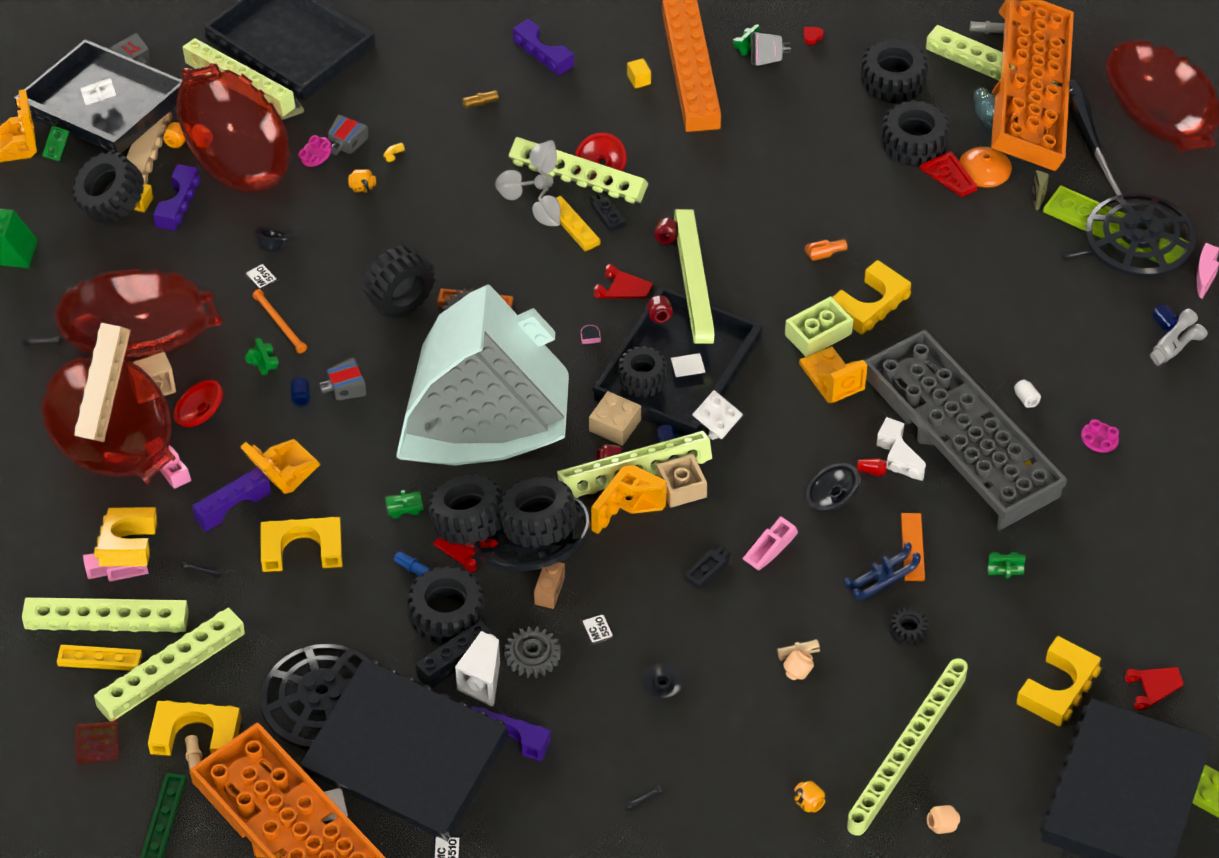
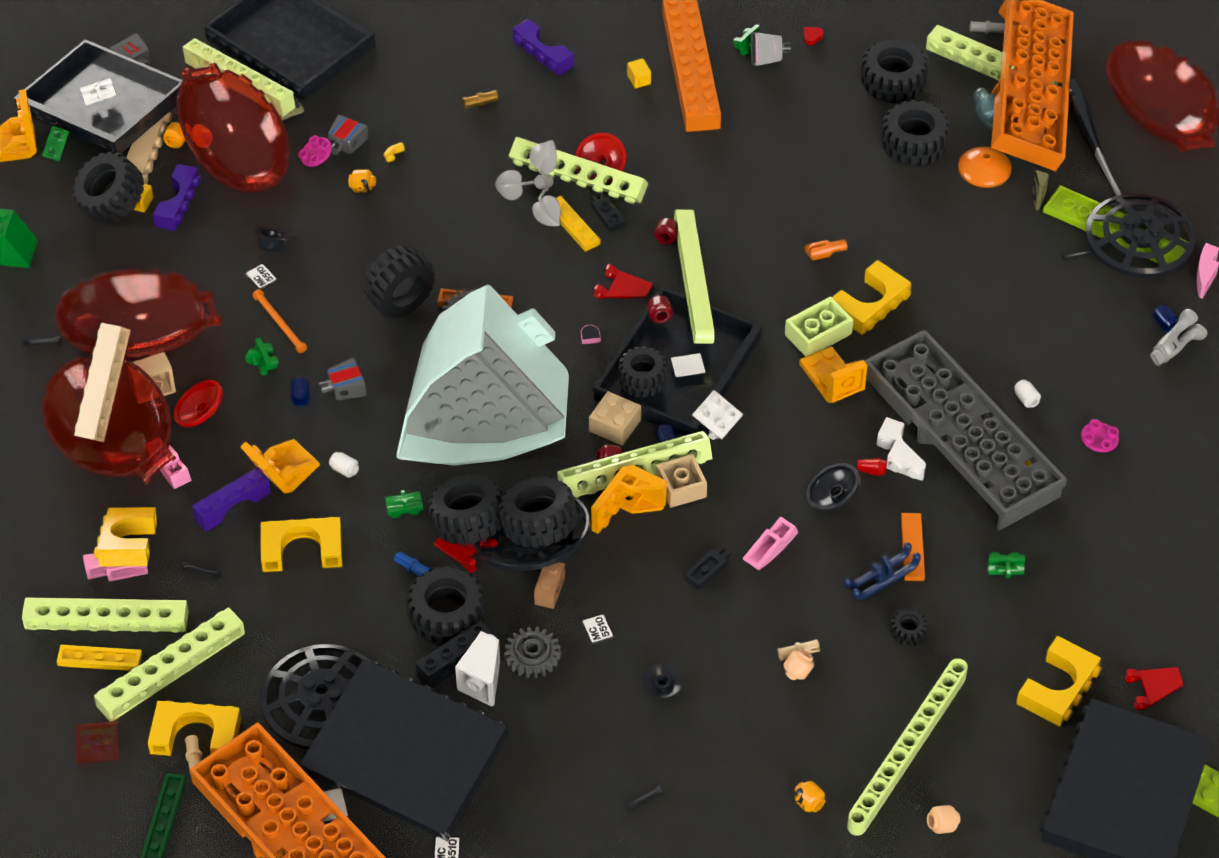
(344, 464): none -> white brick
(532, 739): dark purple arch -> none
(950, 173): red wing -> none

